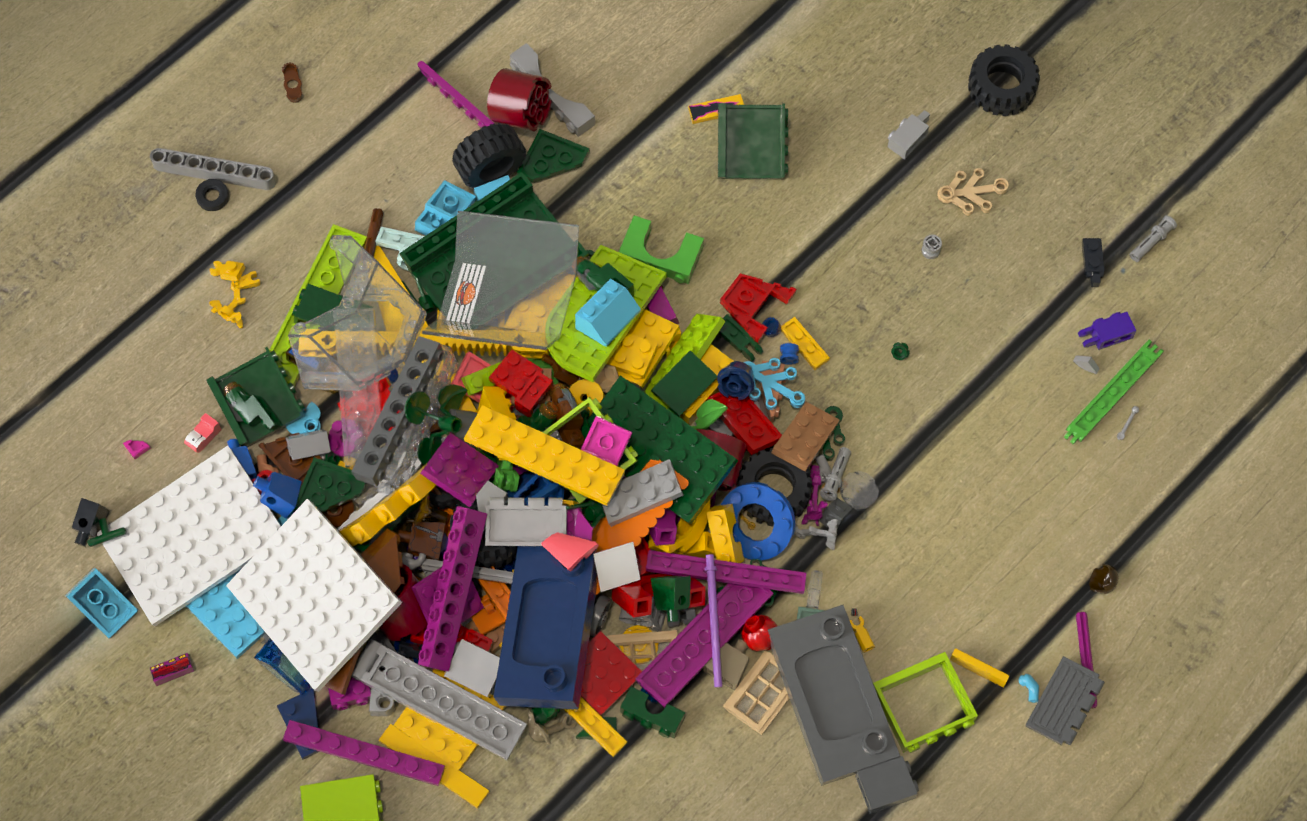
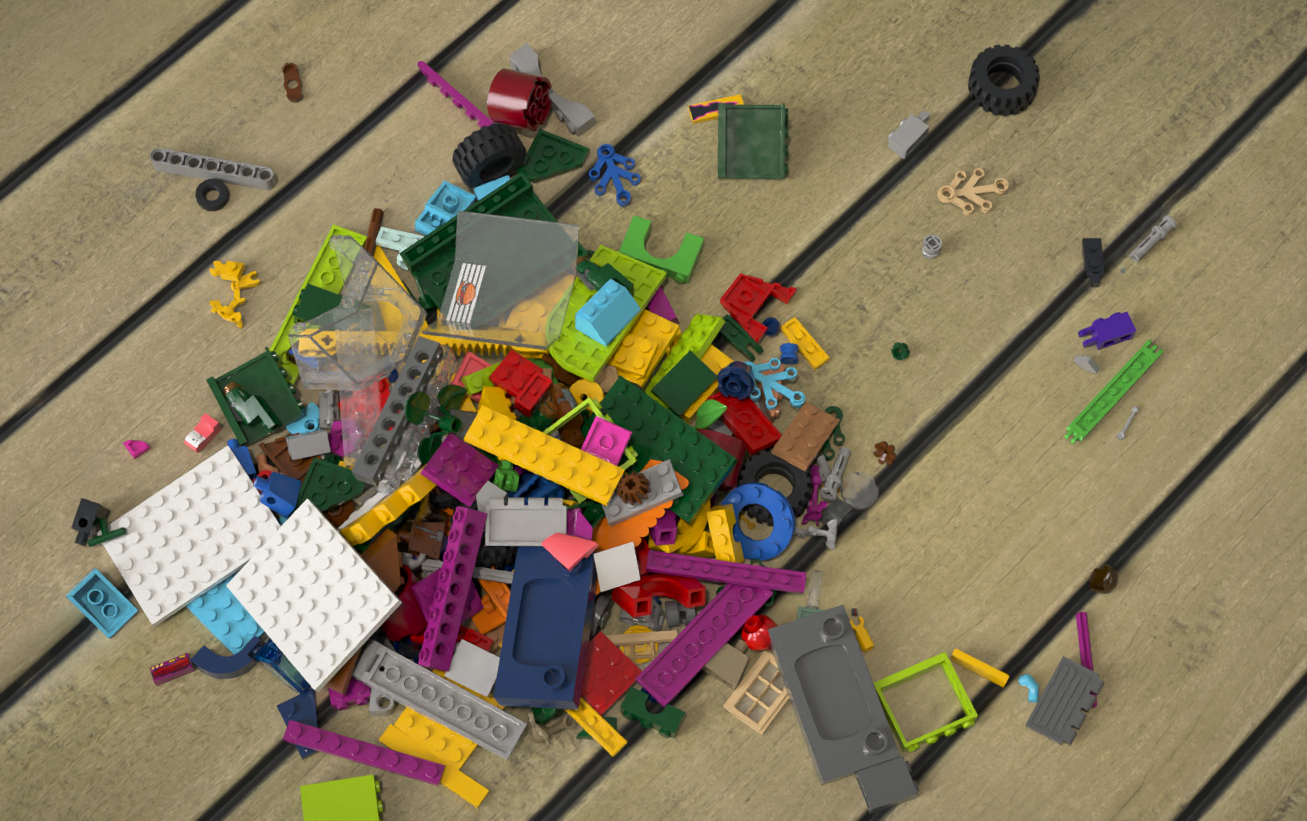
(230, 666): none -> dark blue arch
(328, 408): none -> light grey hinge
(614, 173): none -> blue plant
(633, 488): none -> reddish brown gear
(671, 594): dark green torso -> none
(710, 569): medium lavender bar -> none
(885, 452): none -> reddish brown plant

